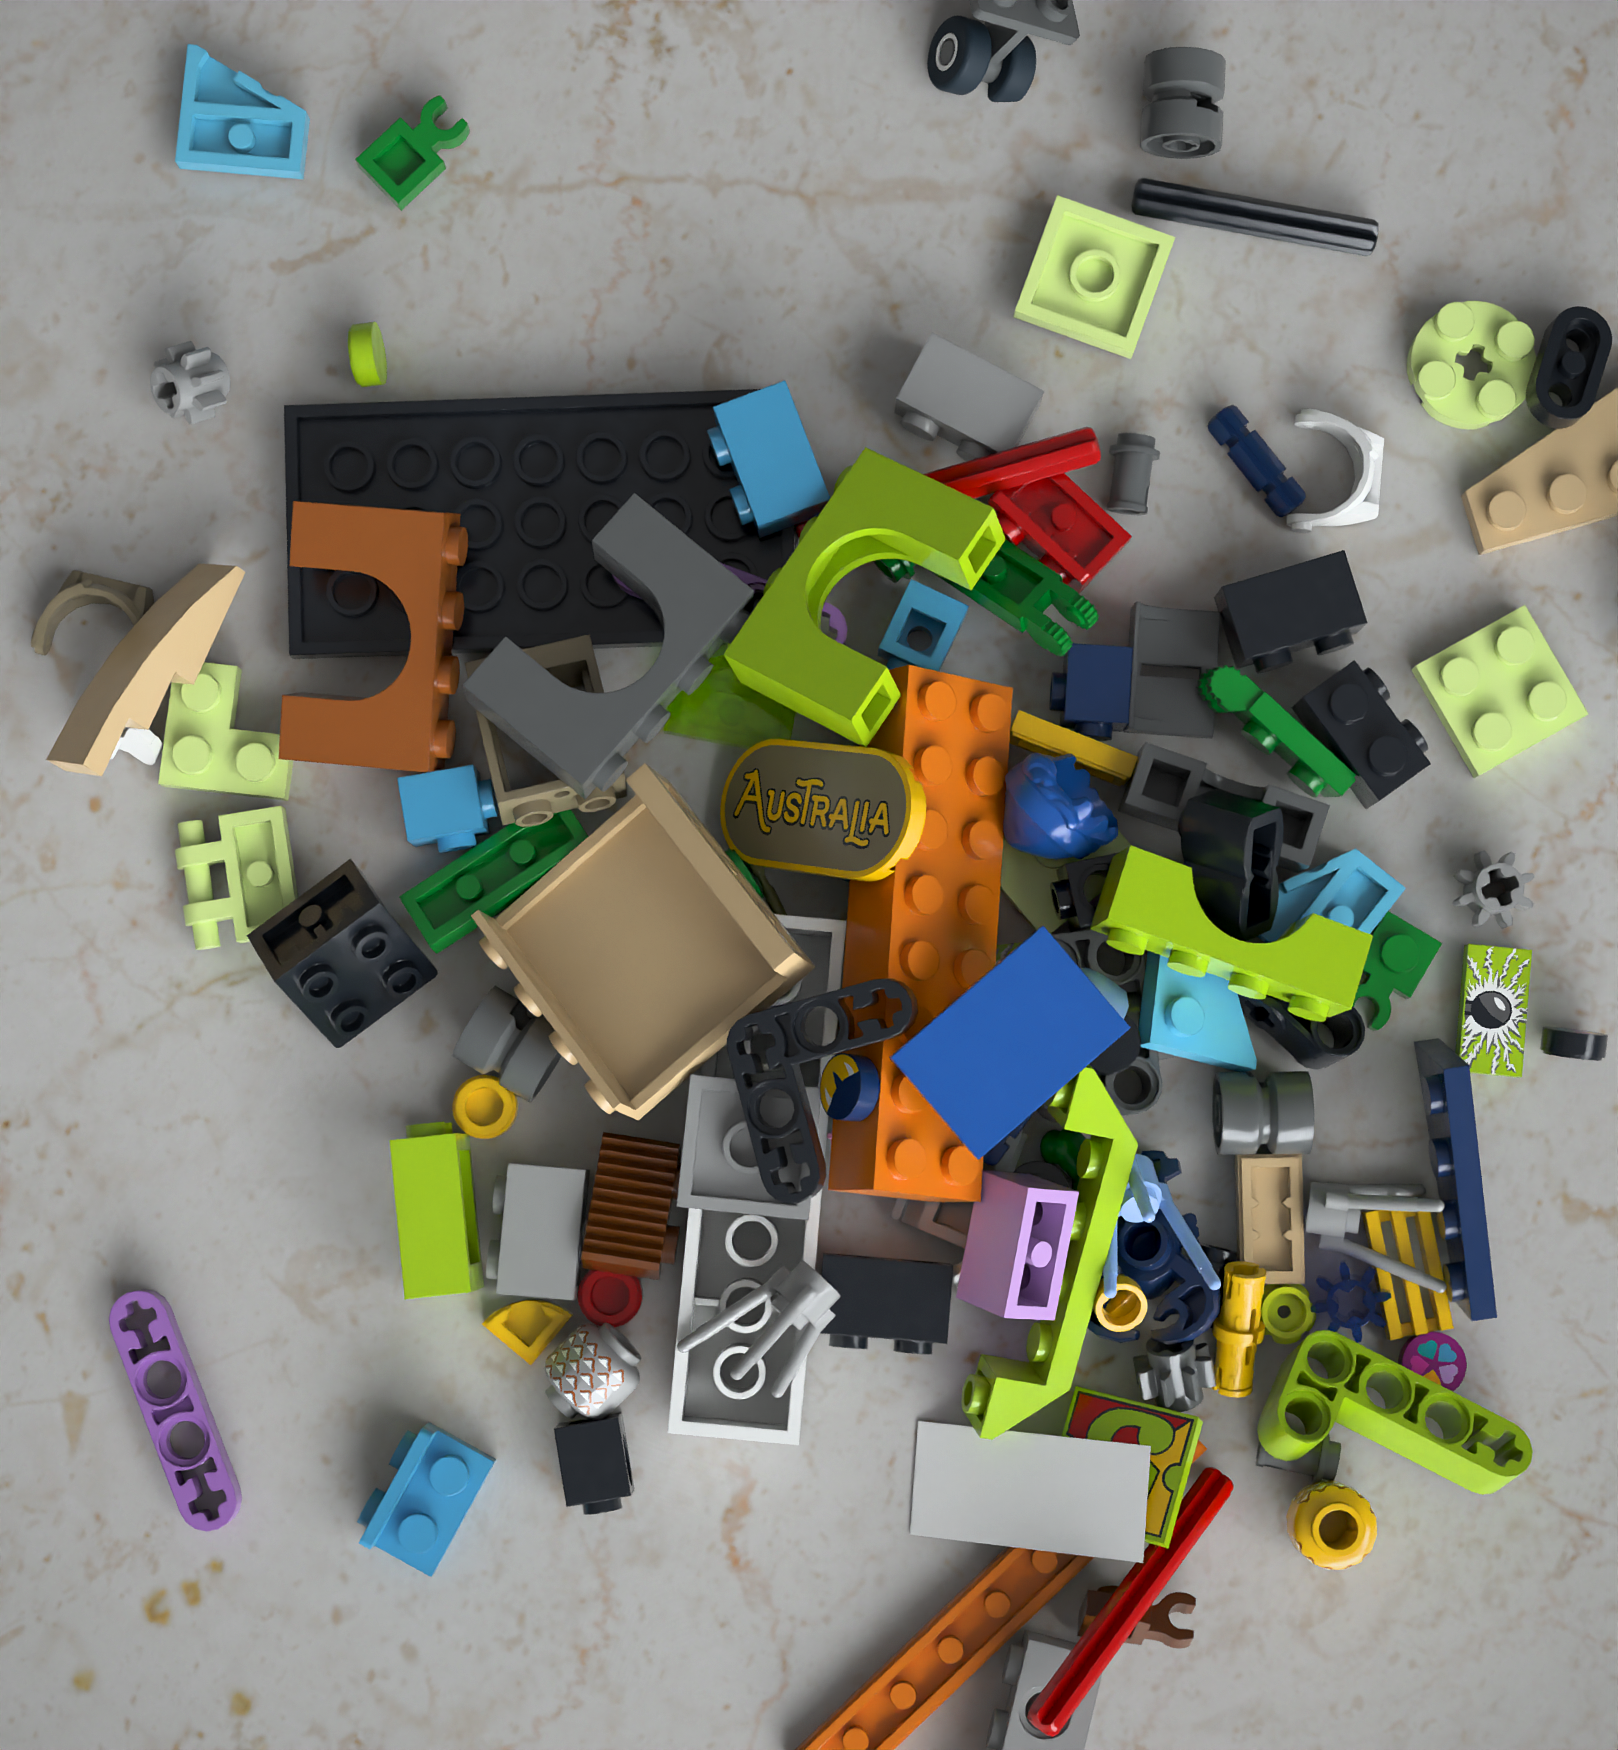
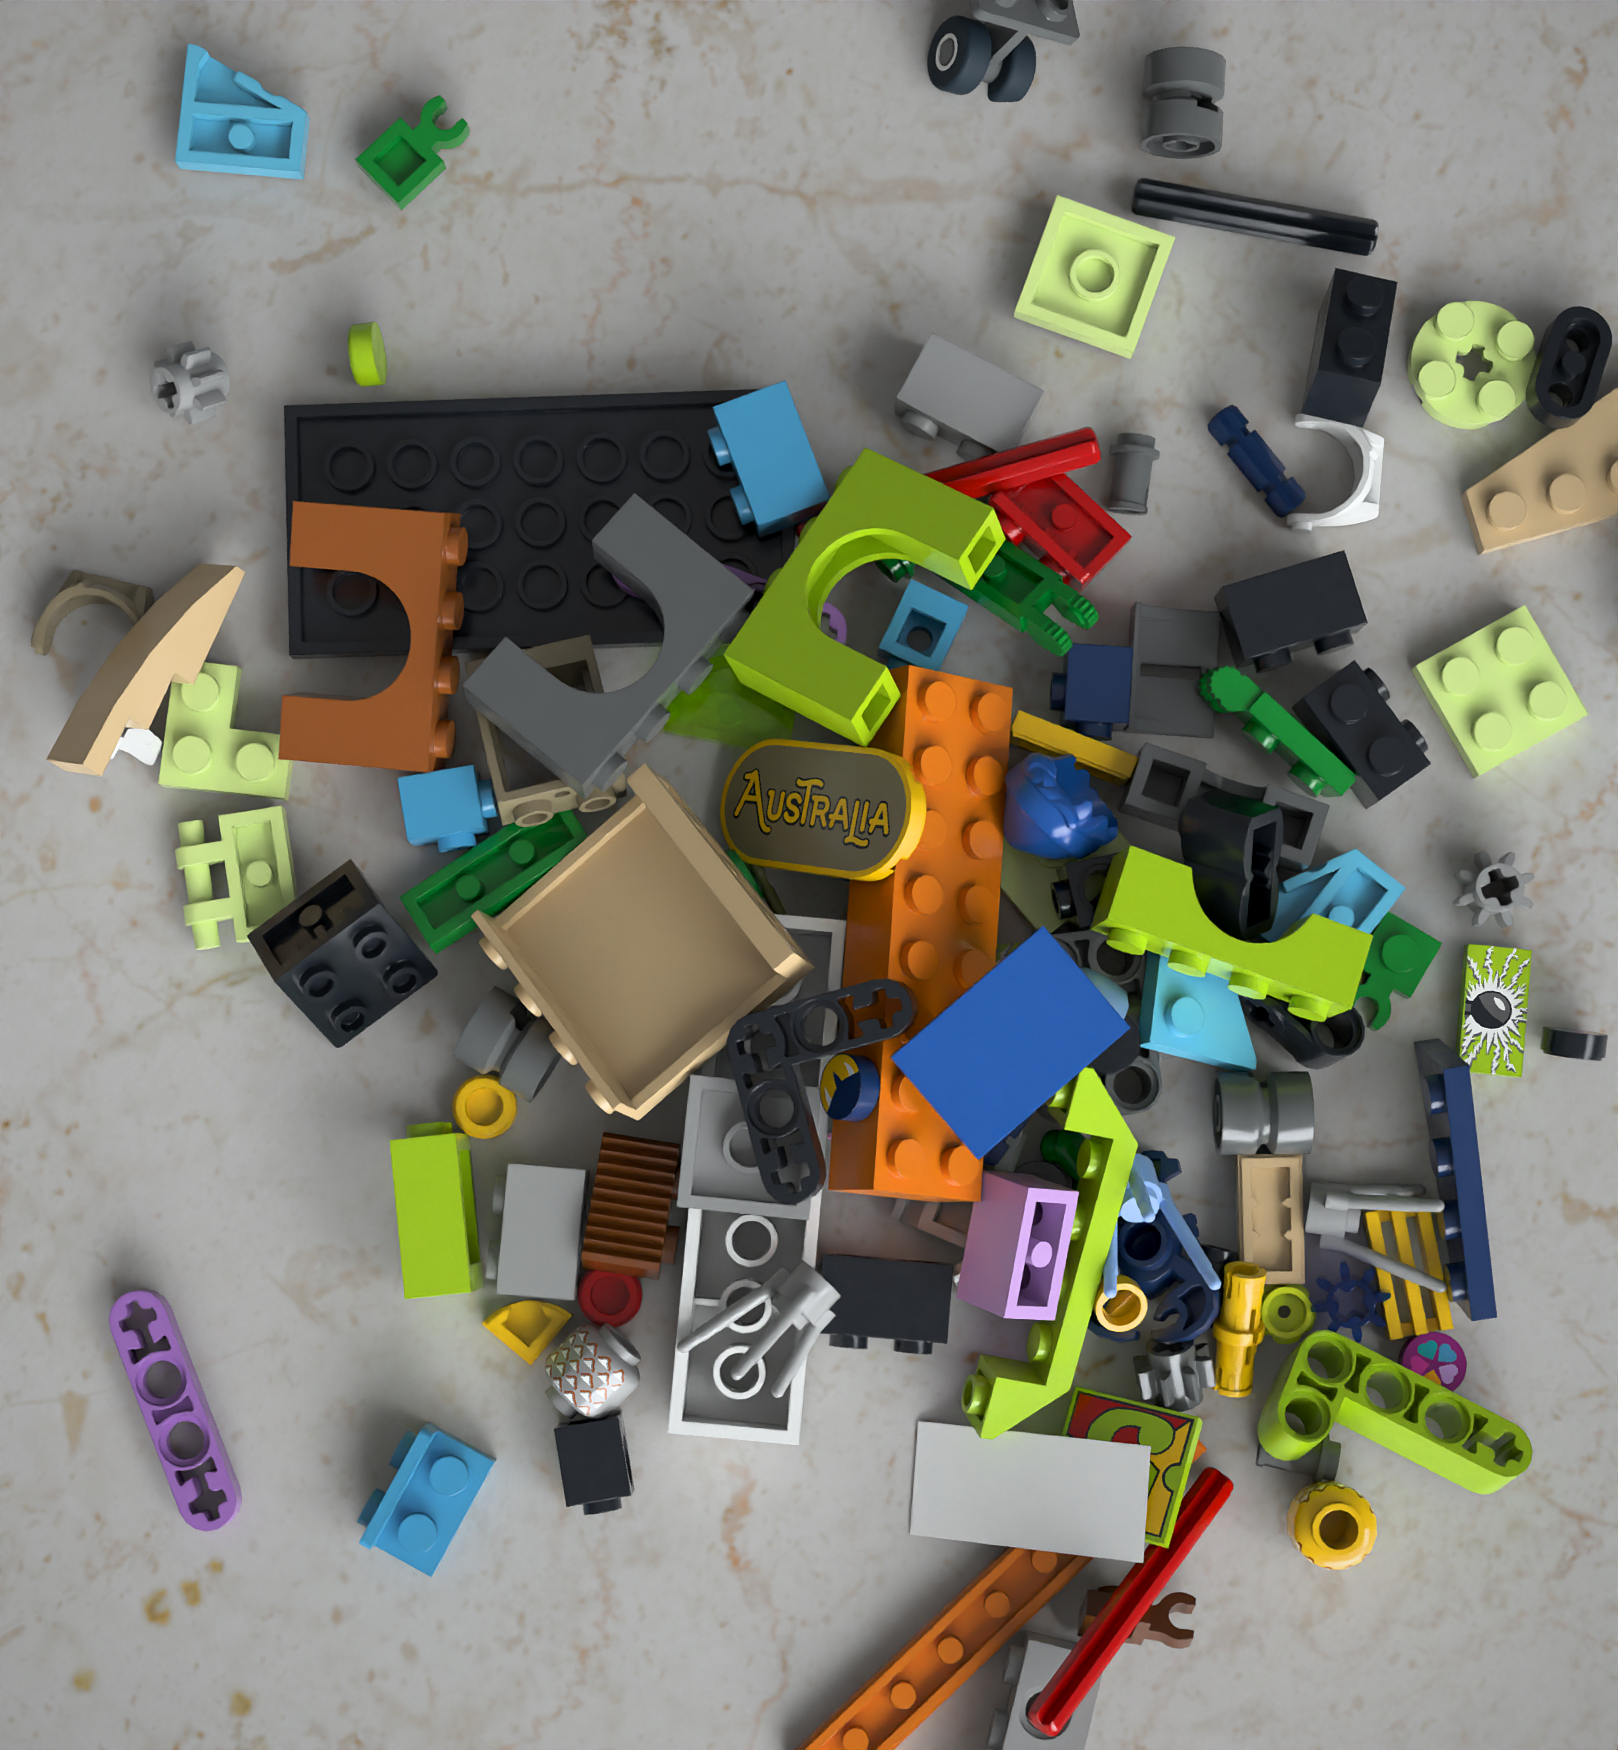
(1349, 347): none -> black brick

